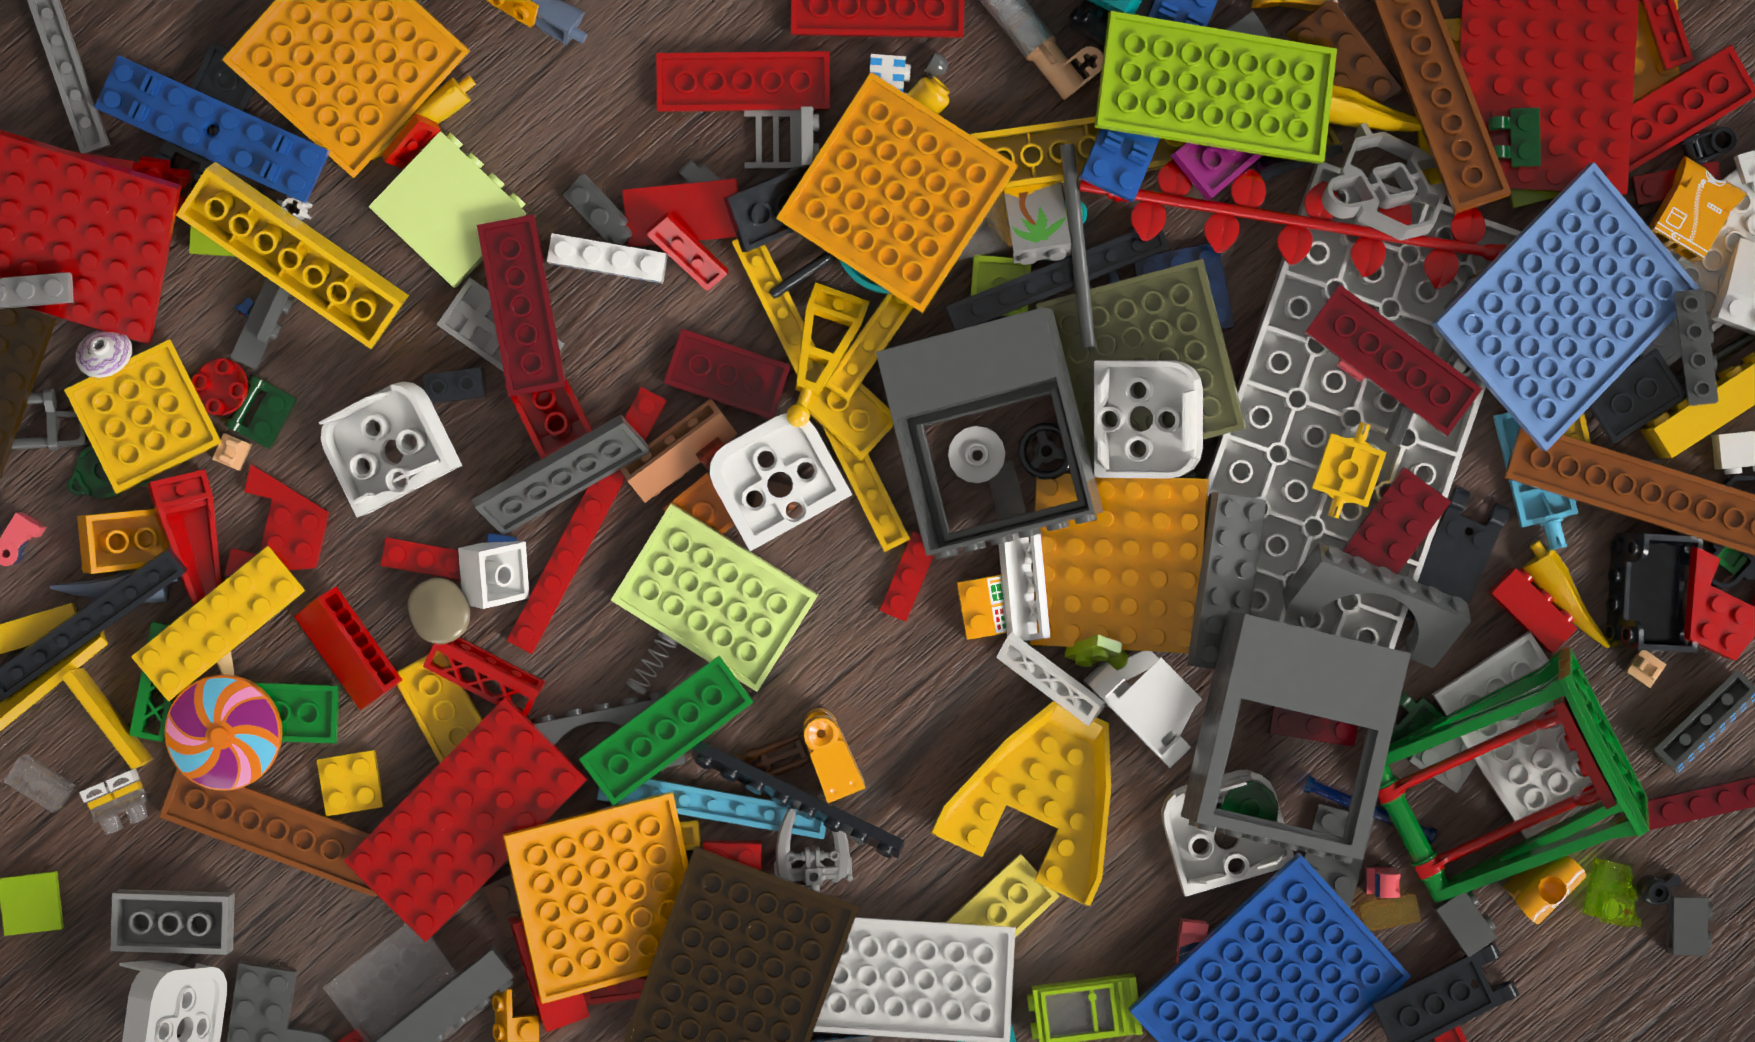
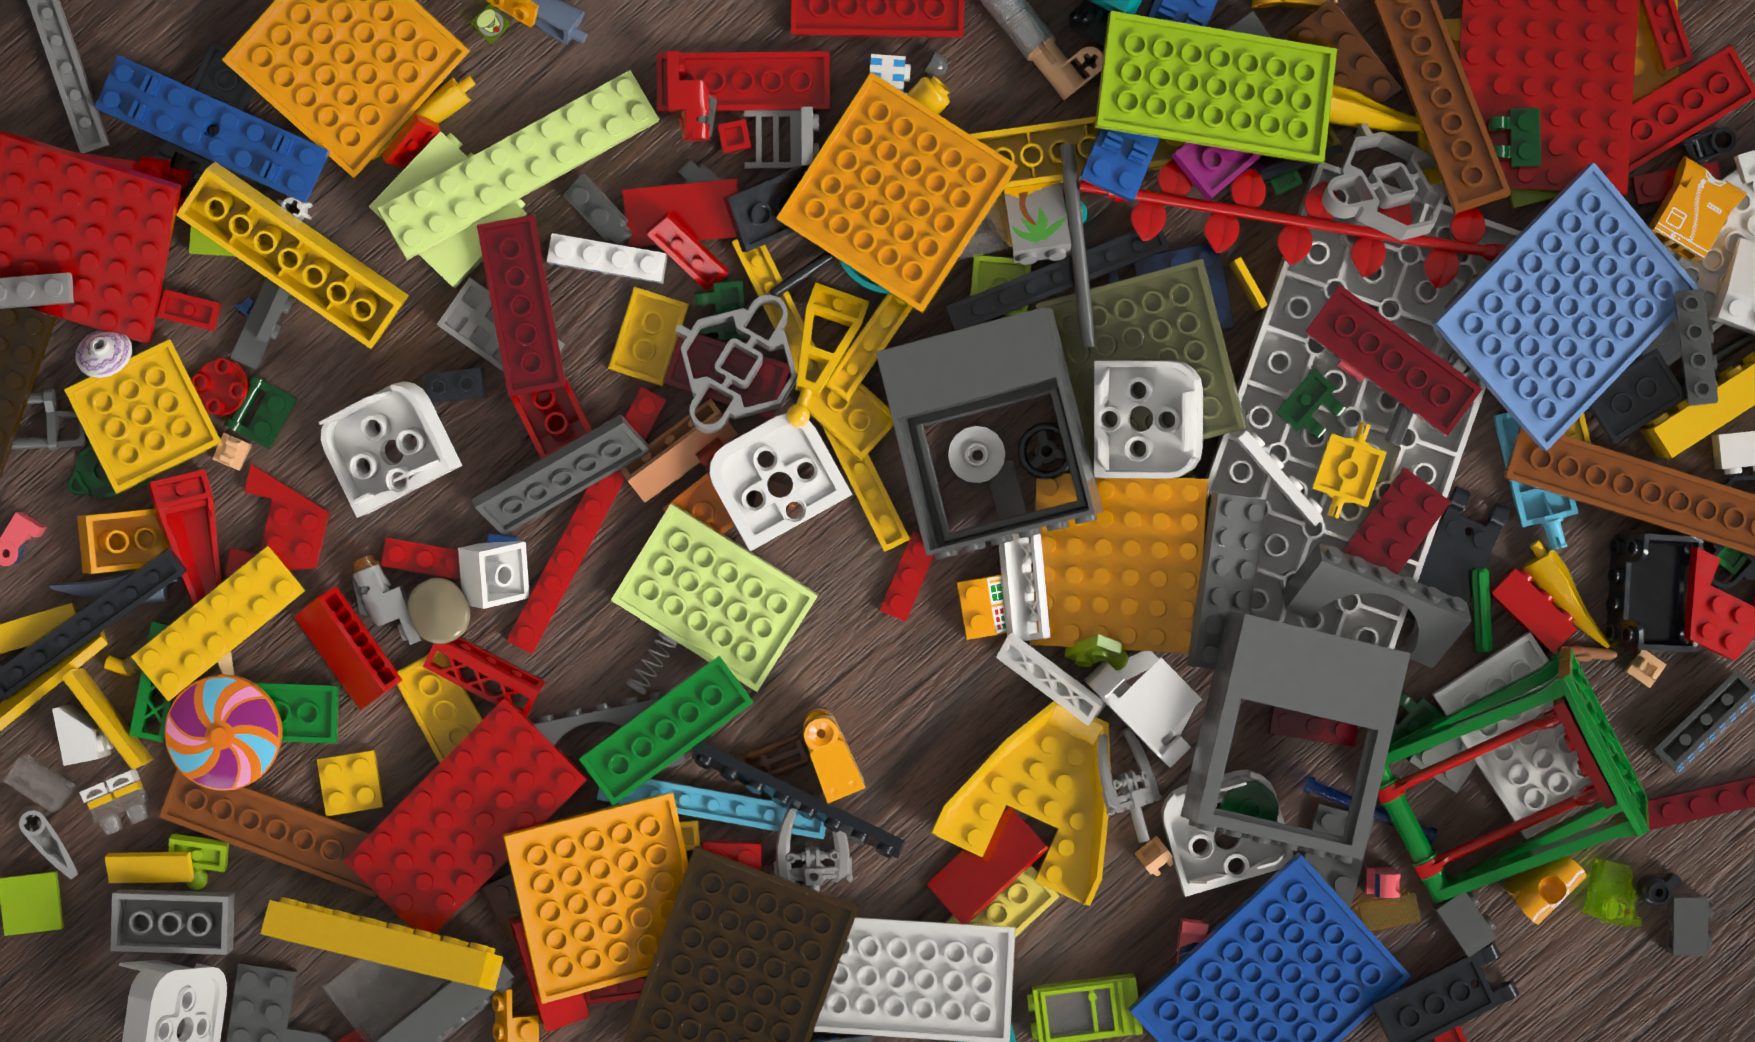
(46, 840): none -> light grey piece
(79, 736): none -> white slope
(125, 667): none -> arm
(149, 867): none -> yellow tile
(189, 310): none -> red plate
(205, 854): none -> lime plate
(374, 942): none -> yellow brick
(378, 600): none -> light grey plate
(491, 23): none -> tile
(518, 165): none -> yellowish green plate
(648, 336): none -> yellow tile
(691, 100): none -> red plate
(726, 297): none -> dark green plate
(734, 136): none -> red plate
(741, 319): none -> light grey piece
(975, 881): none -> red tile
(1131, 797): none -> light grey bar
(1154, 855): none -> light nougat tile
(1248, 284): none -> yellow piece
(1285, 182): none -> green plate
(1288, 486): none -> white plate
(1305, 400): none -> dark green plate
(1481, 610): none -> green axle
(1588, 653): none -> nougat piece

